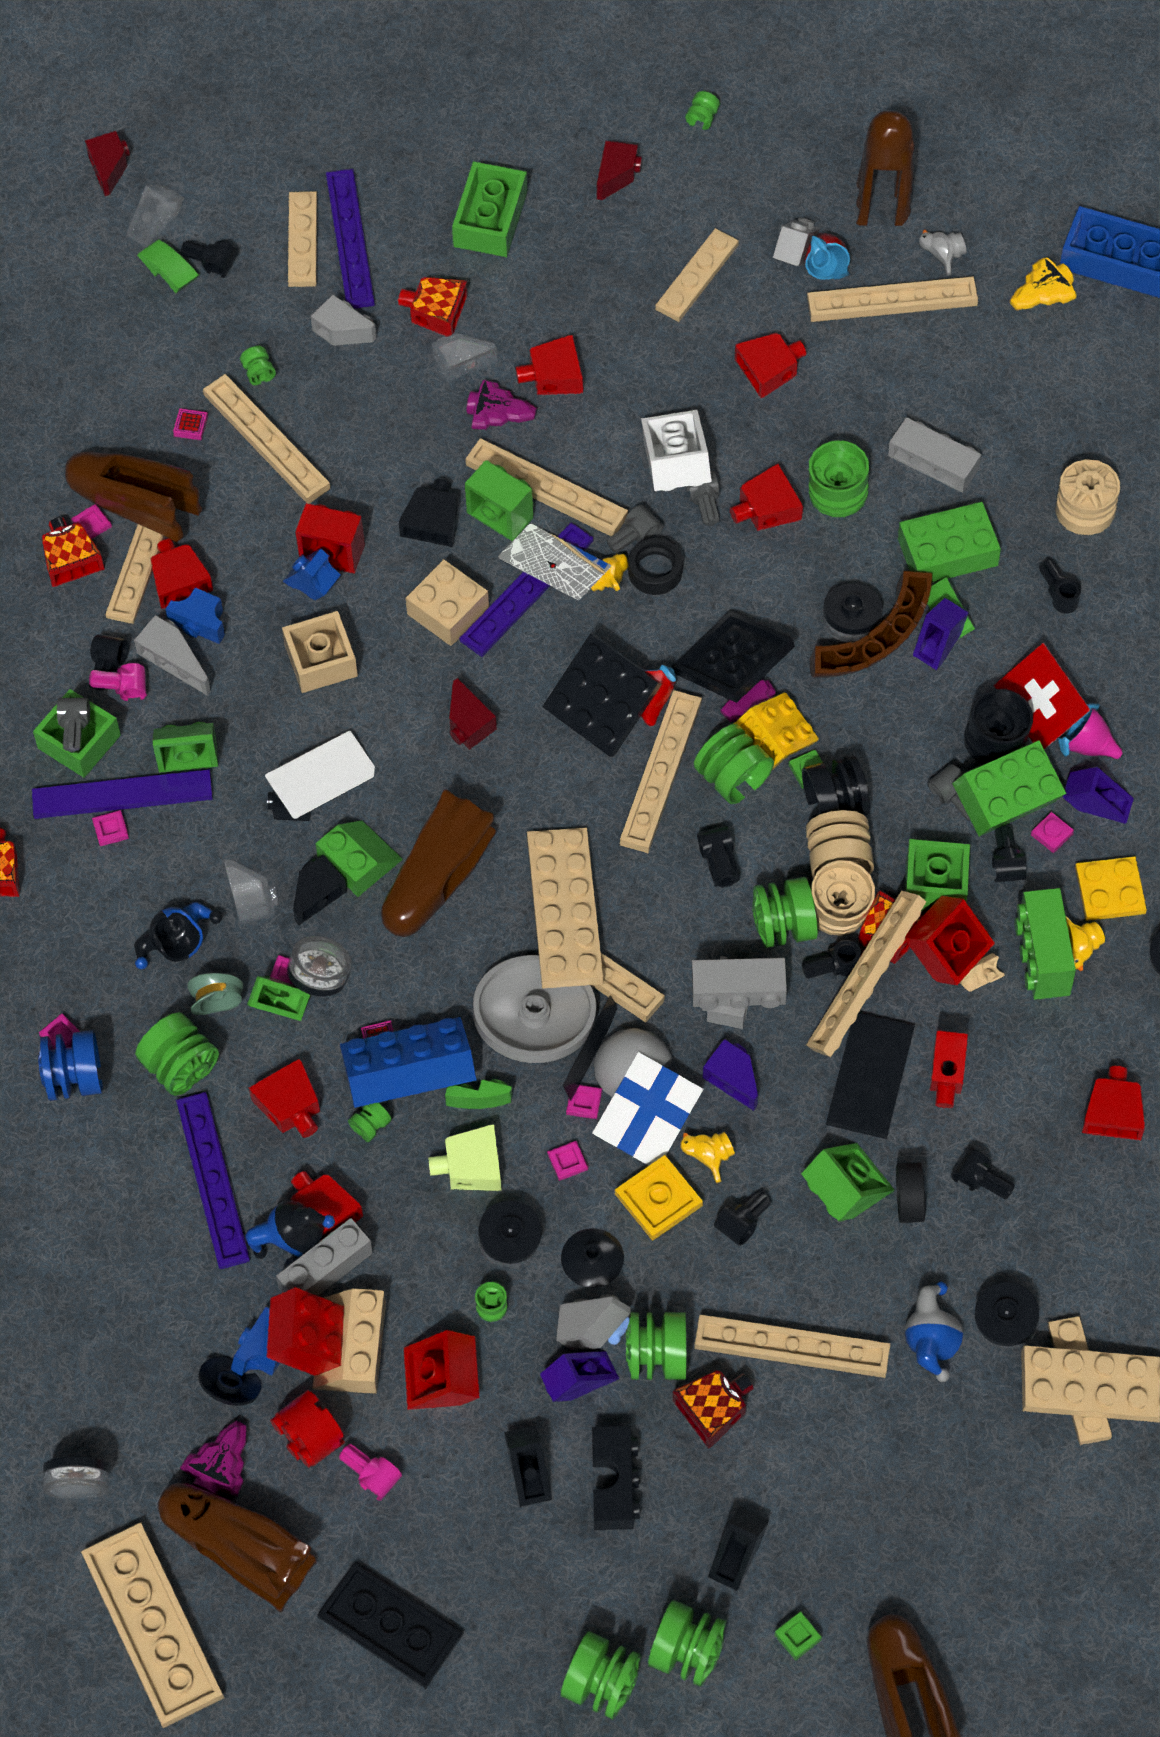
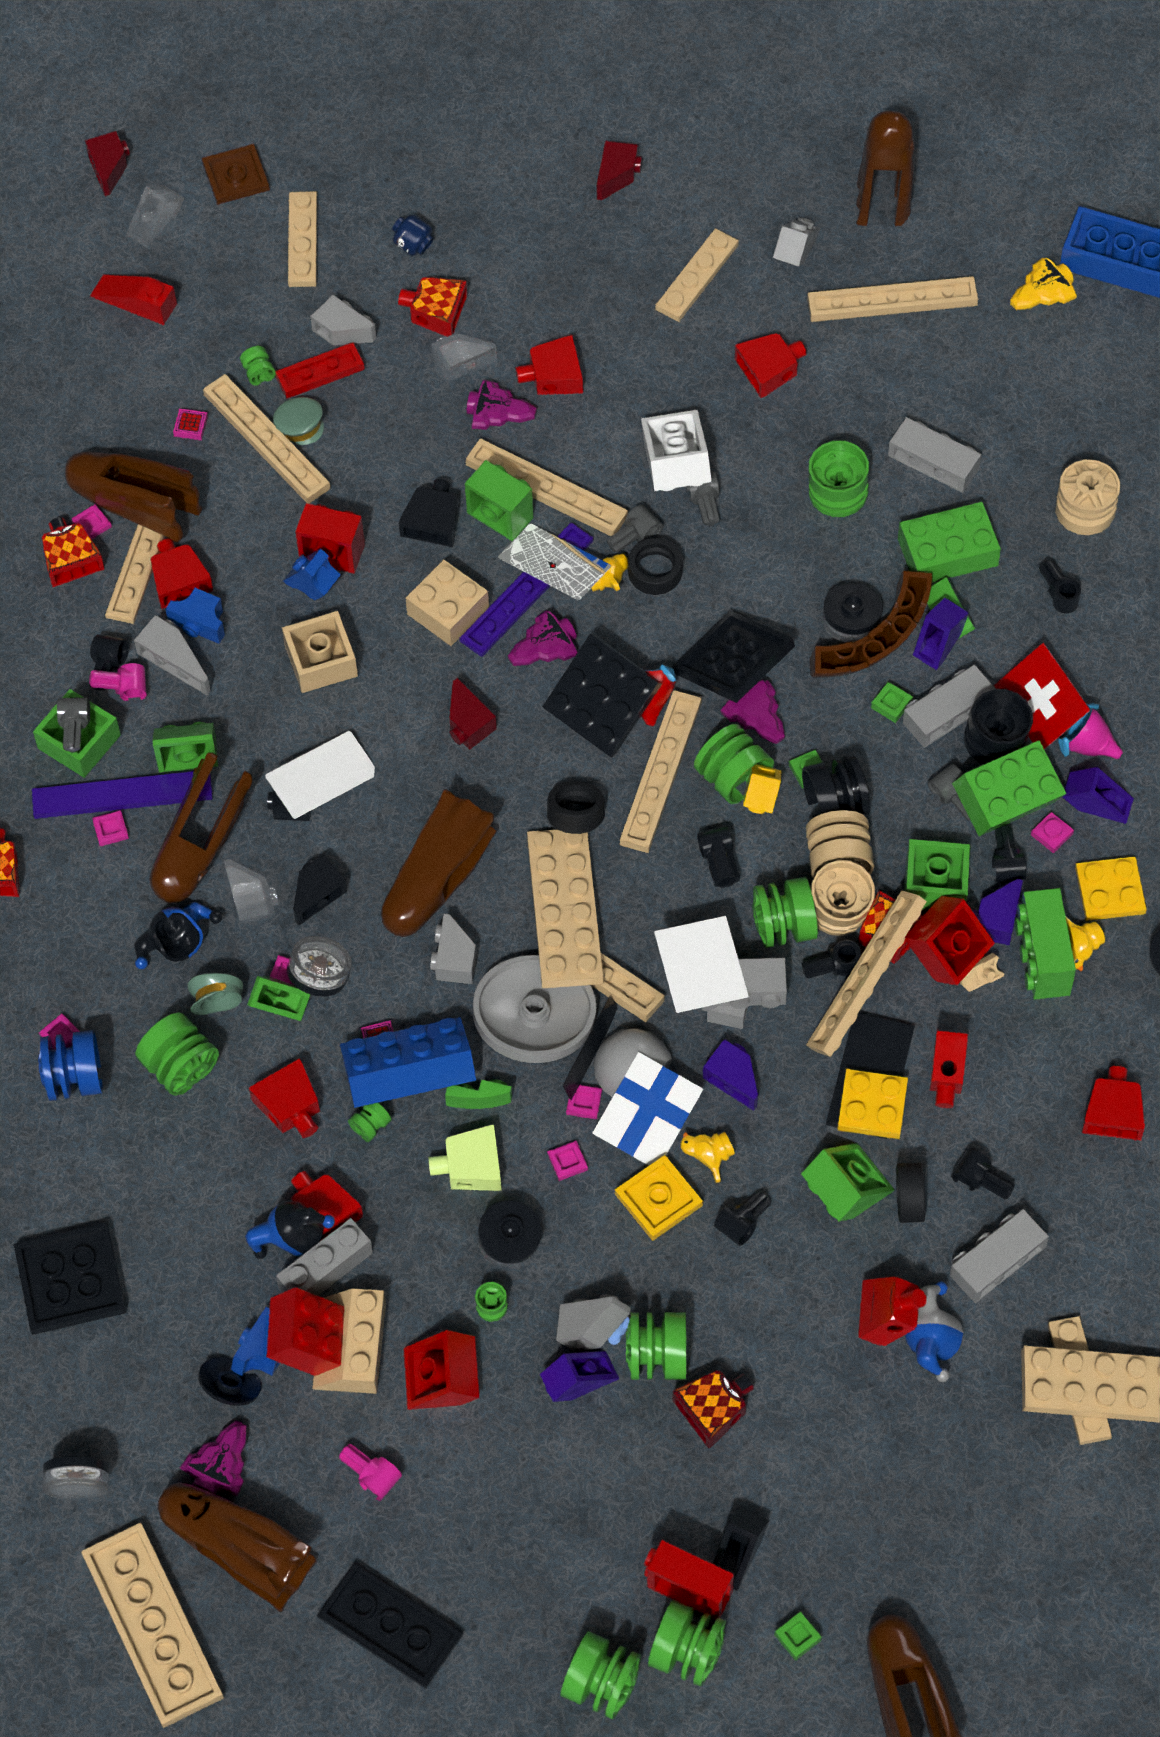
(69, 1278): none -> black plate
(137, 295): none -> red slope
(169, 264): bright green slope -> none
(182, 863): none -> reddish brown piece
(212, 1180): dark purple tile -> none
(214, 257): black axle -> none
(235, 174): none -> reddish brown tile
(300, 420): none -> sand green piece
(309, 1429): red brick -> none
(319, 370): none -> red plate
(350, 238): dark purple tile -> none
(357, 855): bright green slope -> none
(412, 235): none -> dark blue head
(455, 953): none -> light grey slope
(489, 209): bright green brick -> none
(528, 1465): black slope -> none
(545, 641): none -> magenta rock
(575, 793): none -> black tyre
(597, 1270): black dish -> none
(614, 1450): black arch -> none
(688, 1579): none -> red window
(701, 964): none -> white sticker
(702, 109): bright green wheel -> none
(762, 789): none -> yellow brick
(768, 501): red torso -> none
(778, 727): yellow bracket -> none
(792, 1346): tan plate -> none
(834, 251): dark azure hat -> none
(872, 1104): none -> yellow plate
(889, 1309): none -> red torso
(891, 702): none -> bright green plate
(943, 247): light grey animal -> none
(945, 706): none -> light grey brick
(998, 1255): none -> light grey brick
(999, 912): none -> dark purple slope
(1007, 1315): black piece -> none

